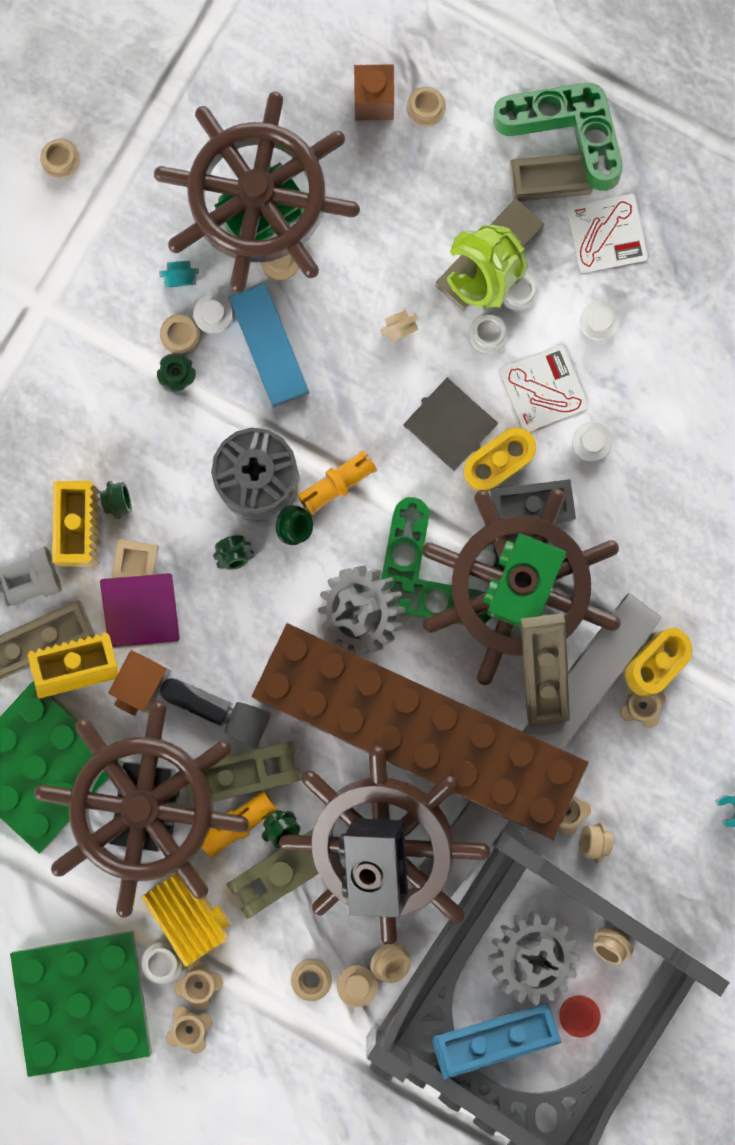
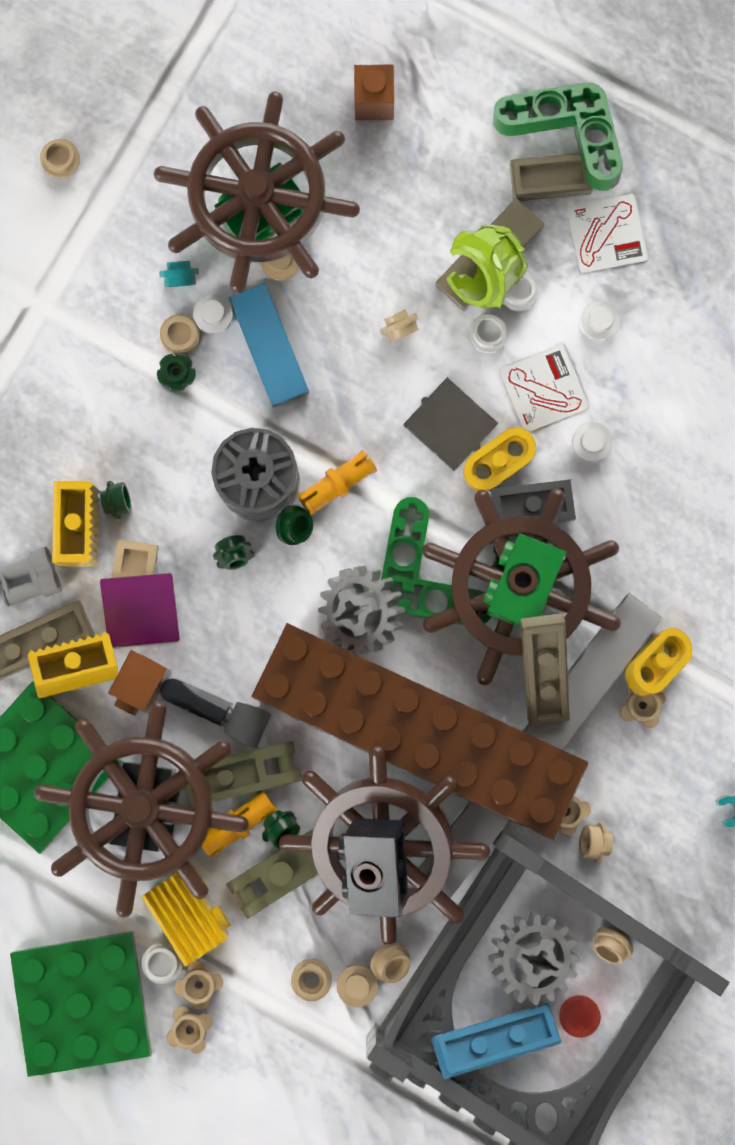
(426, 106): tan plate -> none

